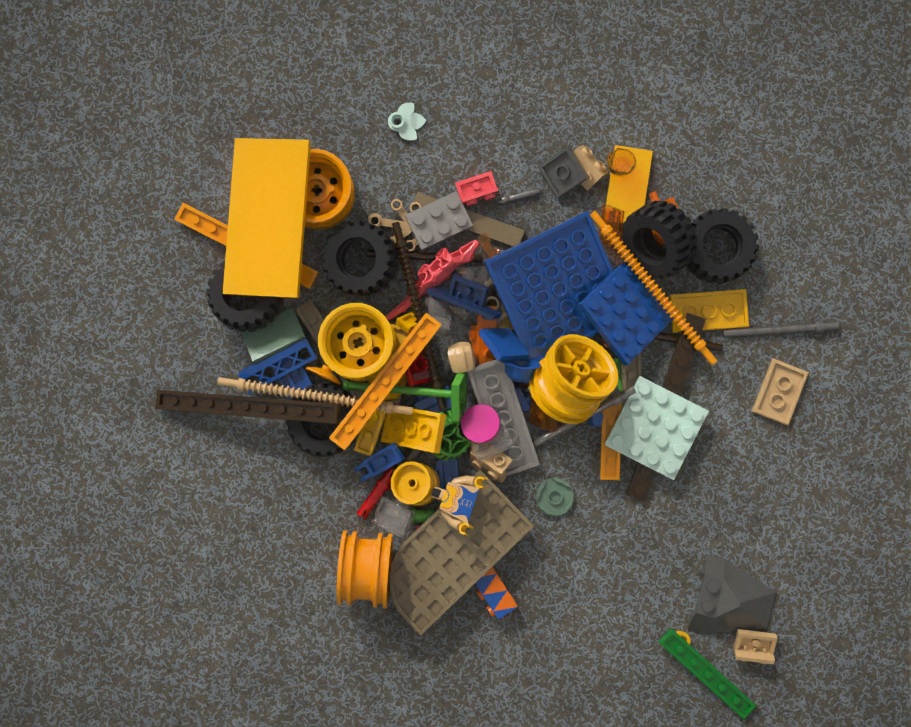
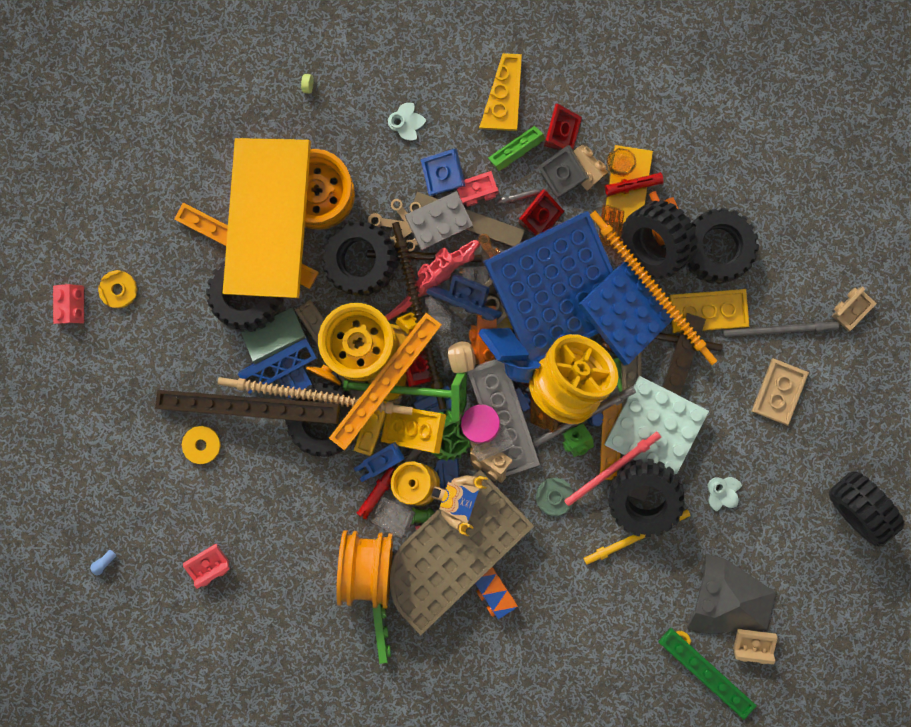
(68, 304): none -> coral bracket
(98, 566): none -> light blue arm
(127, 295): none -> yellow tile
(207, 566): none -> coral bracket
(212, 445): none -> yellow tile
(307, 83): none -> yellowish green tile
(382, 633): none -> bright green plate
(443, 172): none -> blue tile
(503, 101): none -> yellow wing
(516, 148): none -> bright green plate
(541, 214): none -> red slope
(562, 128): none -> red slope
(578, 440): none -> bright green brick
(603, 553): none -> yellow bar
(633, 184): none -> red pin
(640, 520): none -> black tyre
(643, 446): none -> coral bar
(726, 494): none -> light aqua plate
(853, 309): none -> tan bracket
(866, 508): none -> black tyre

